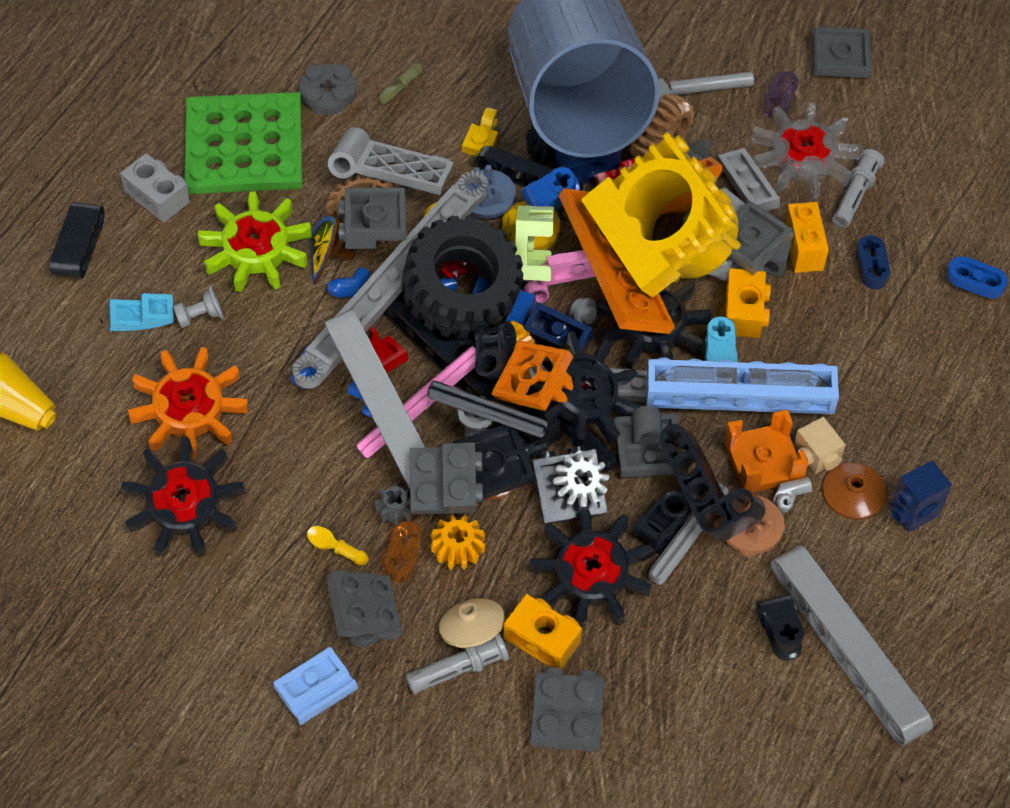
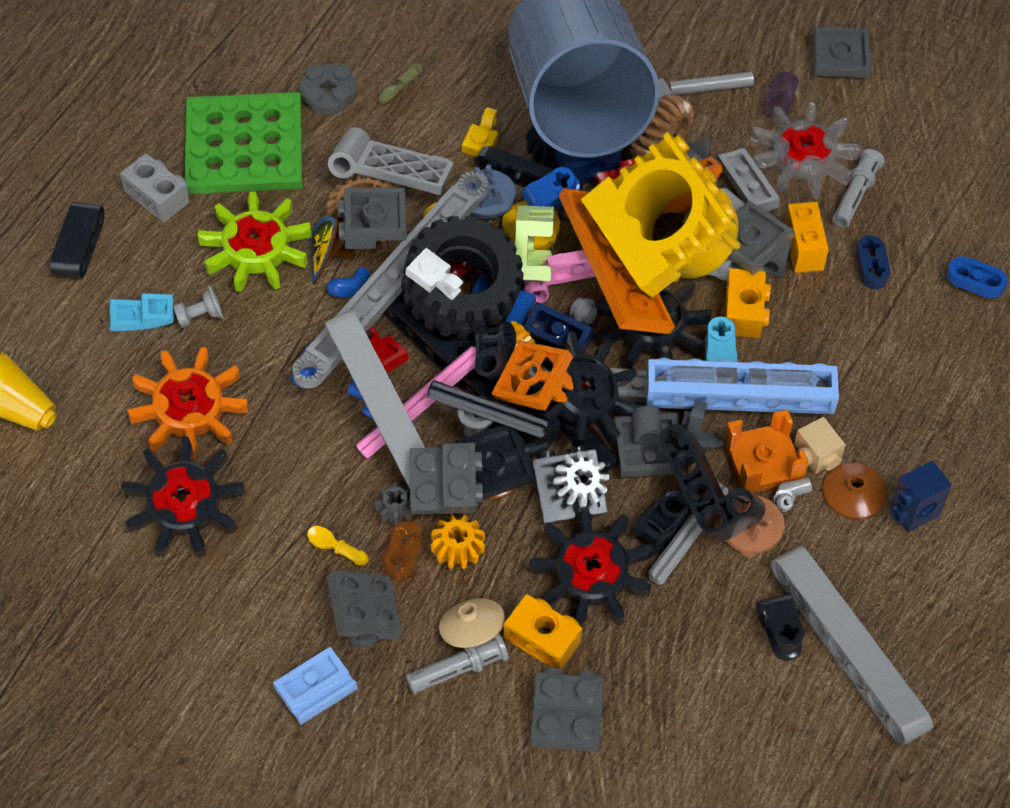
(432, 272): none -> white plate
(693, 423): none -> dark grey plate

